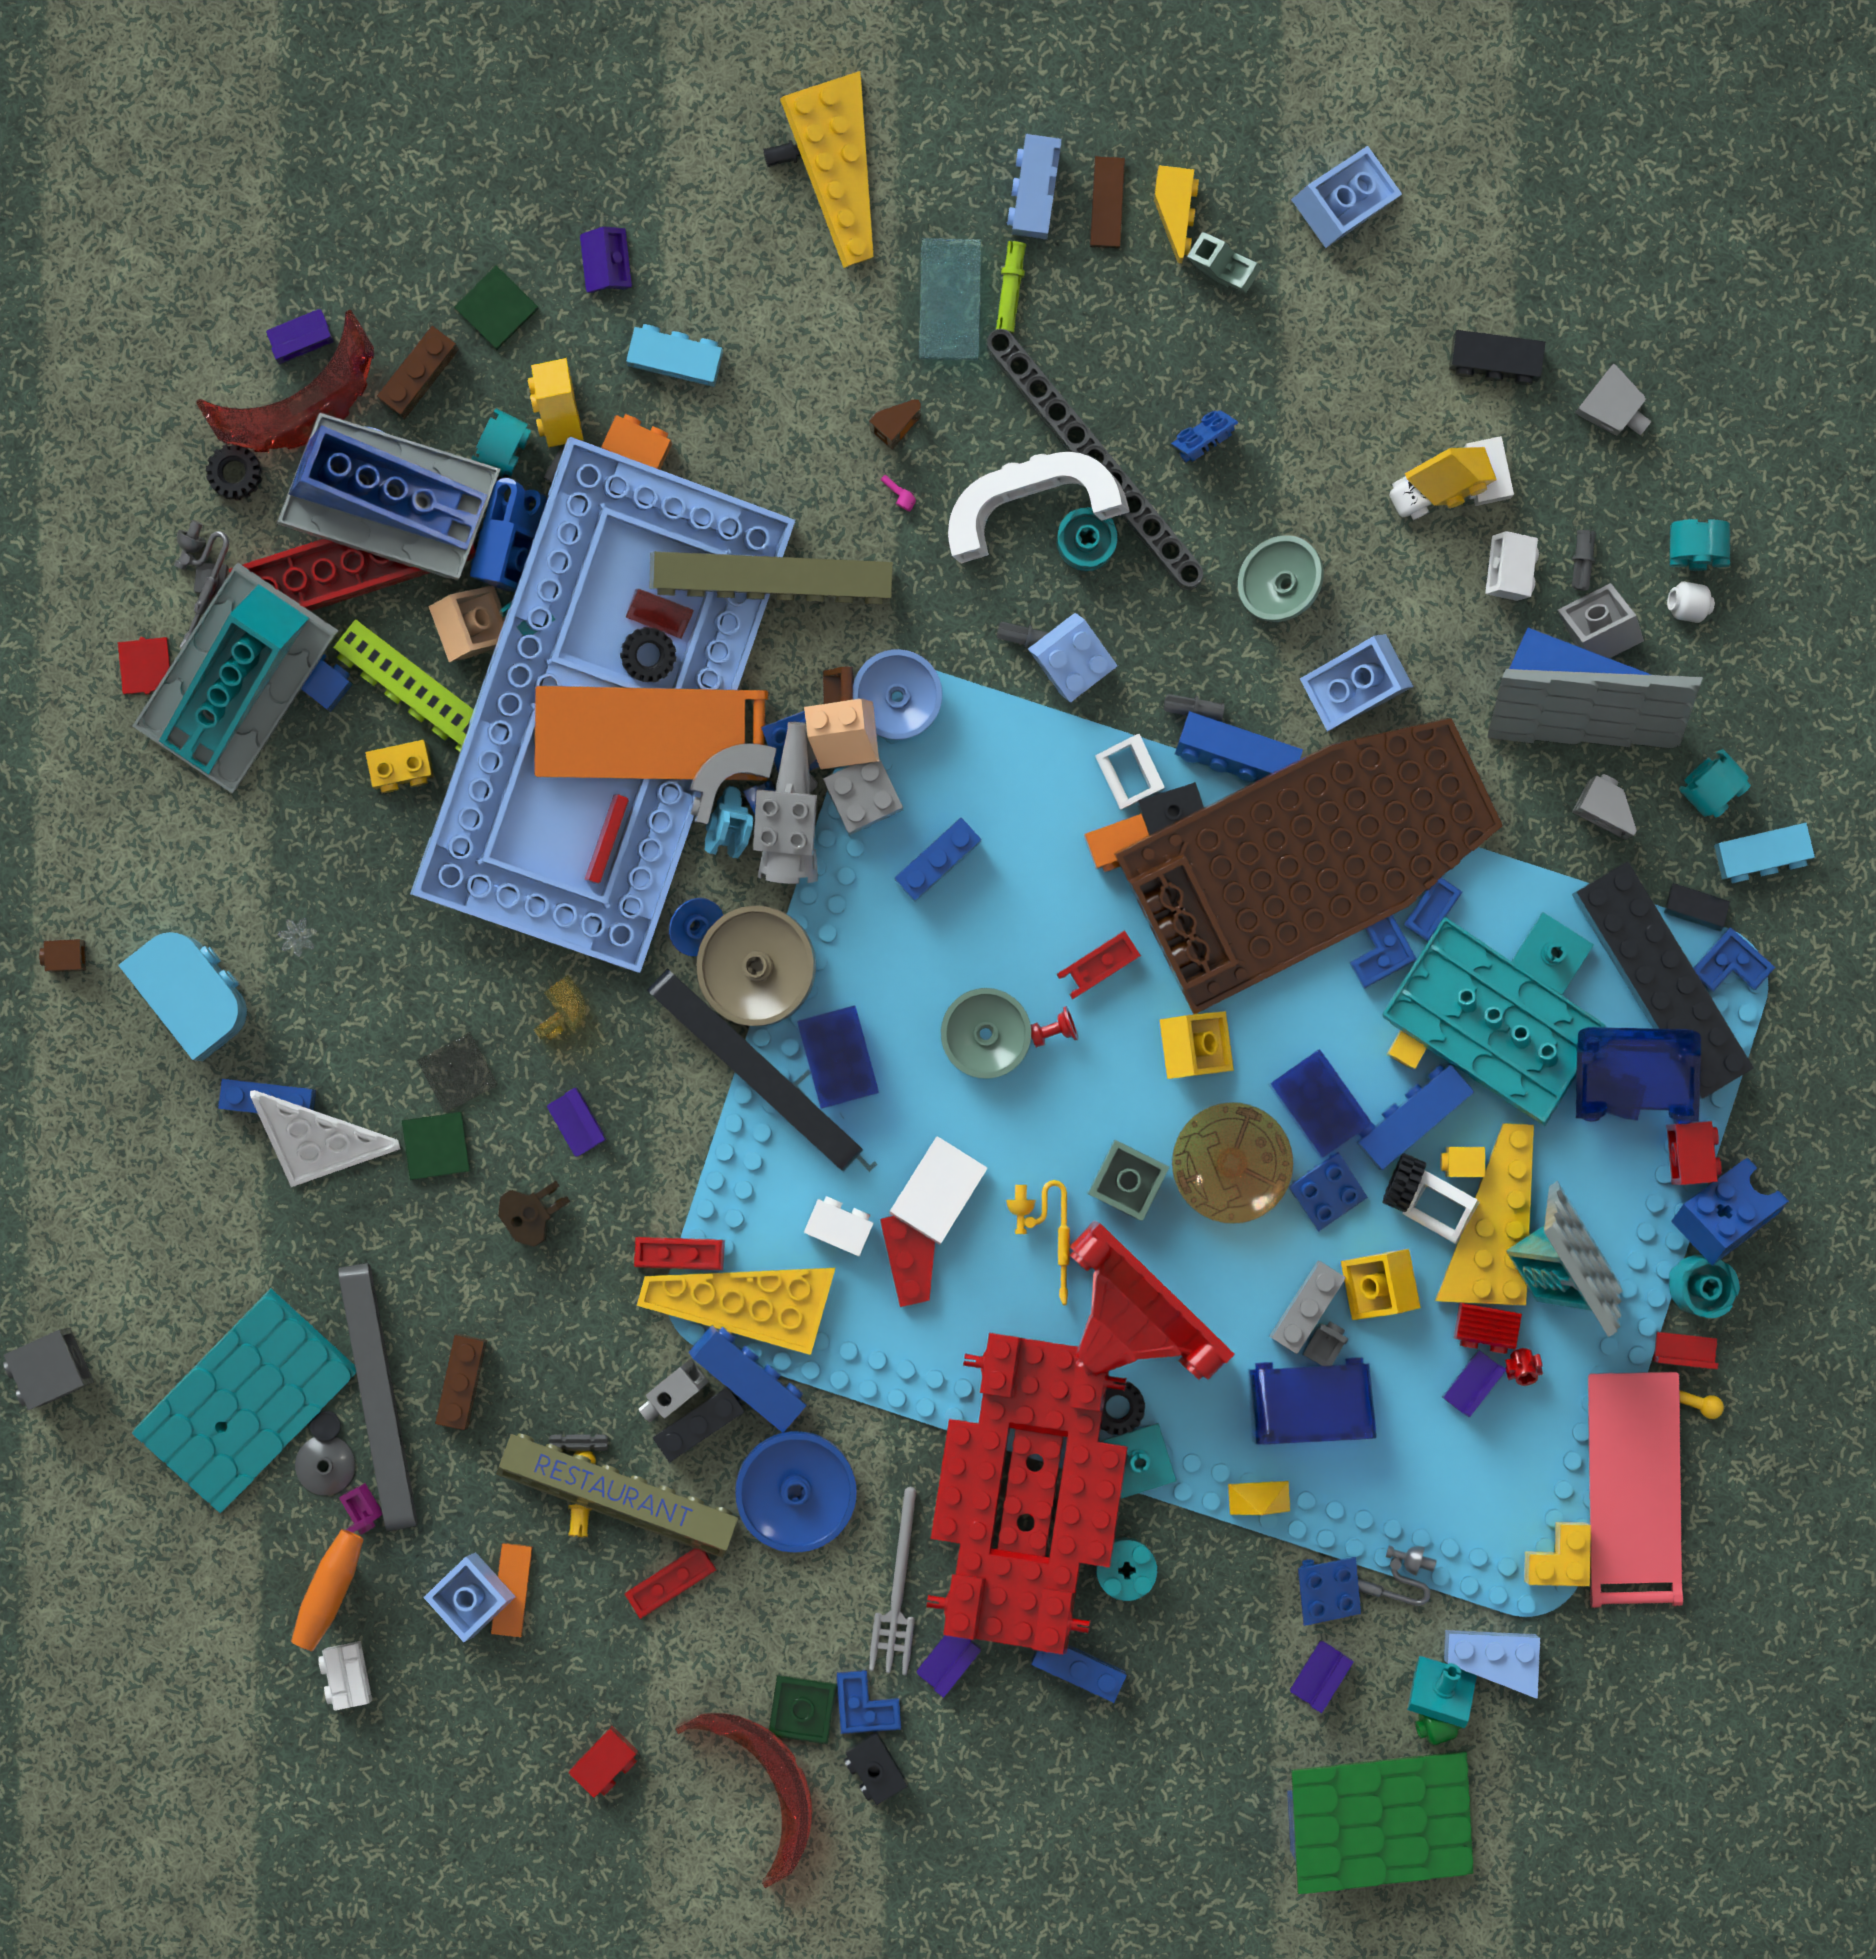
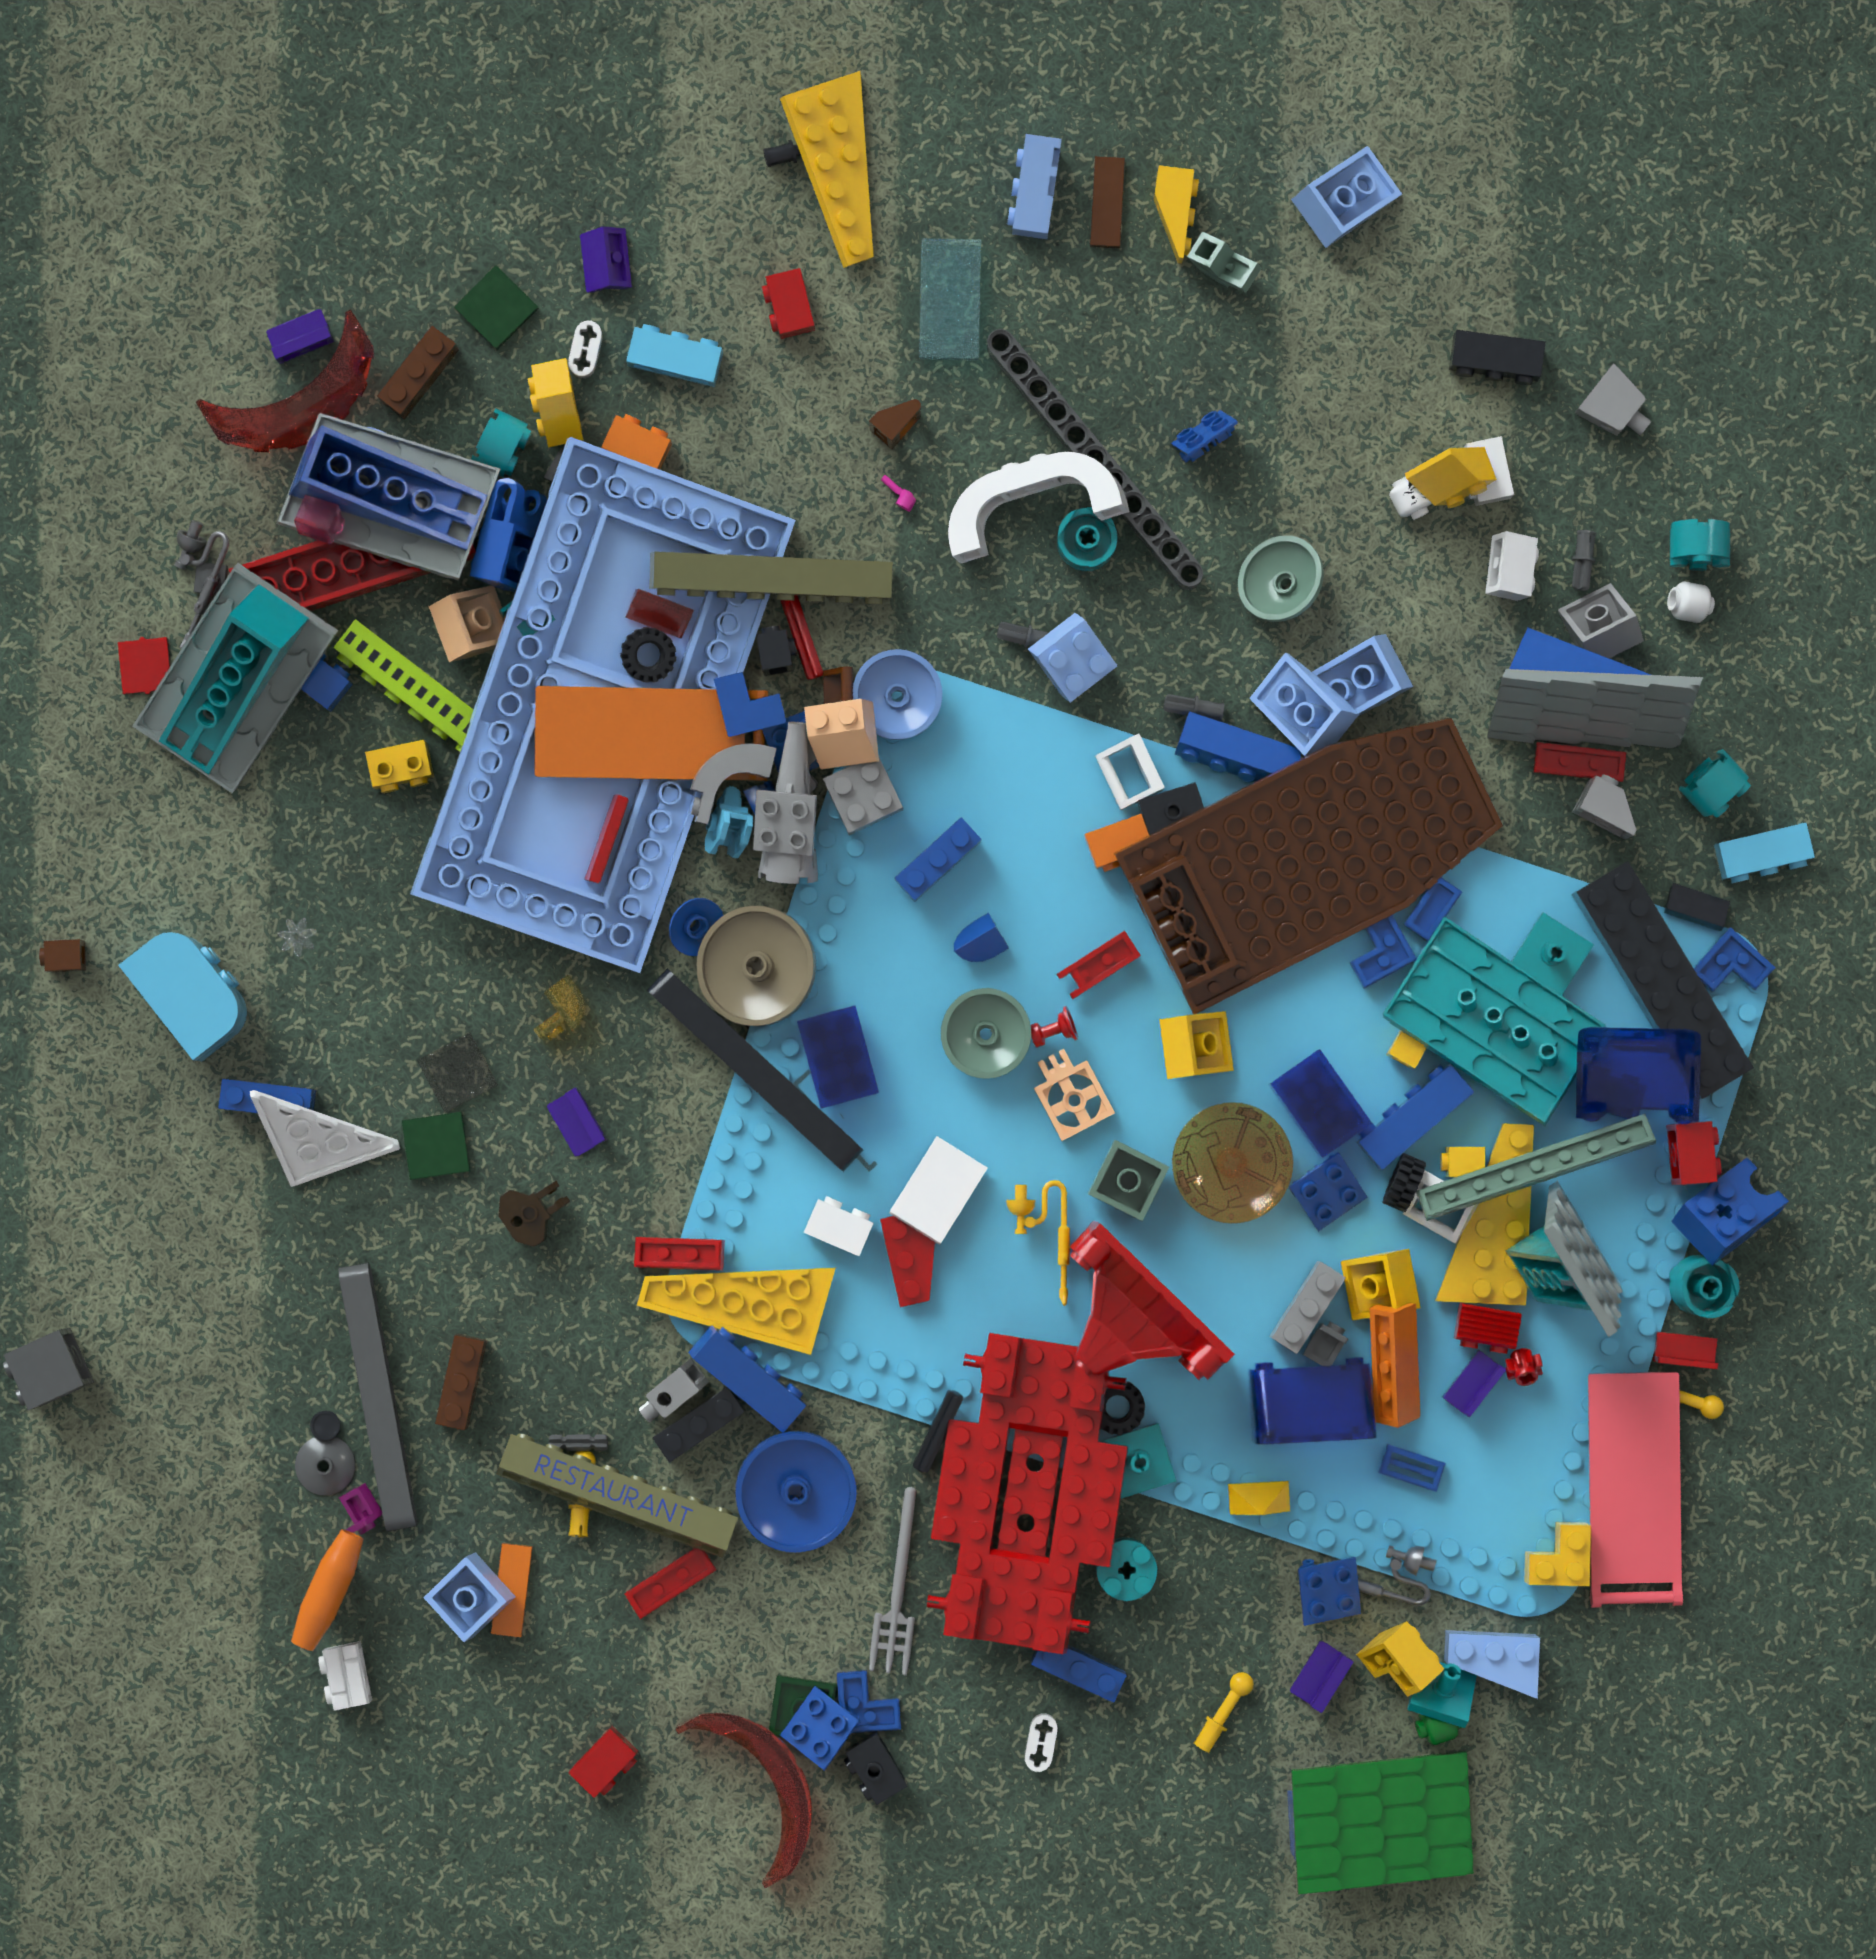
(221, 459): black tyre -> none
(245, 1400): teal piece -> none
(319, 519): none -> clear pink brick
(578, 348): none -> white beam
(742, 714): none -> blue tile
(775, 651): none -> black brick
(789, 302): none -> red brick
(802, 638): none -> red axle
(820, 1728): none -> blue hinge
(937, 1431): none -> black axle
(948, 1663): dark purple panel -> none
(980, 940): none -> blue brick
(1012, 277): lime pin -> none
(1048, 1743): none -> white beam
(1060, 1073): none -> light nougat piece
(1240, 1685): none -> yellow pin
(1303, 706): none -> light blue slope
(1388, 1460): none -> blue tile
(1395, 1364): none -> orange panel
(1403, 1657): none -> yellow brick
(1536, 1167): none -> sand green tile
(1578, 761): none -> red tile

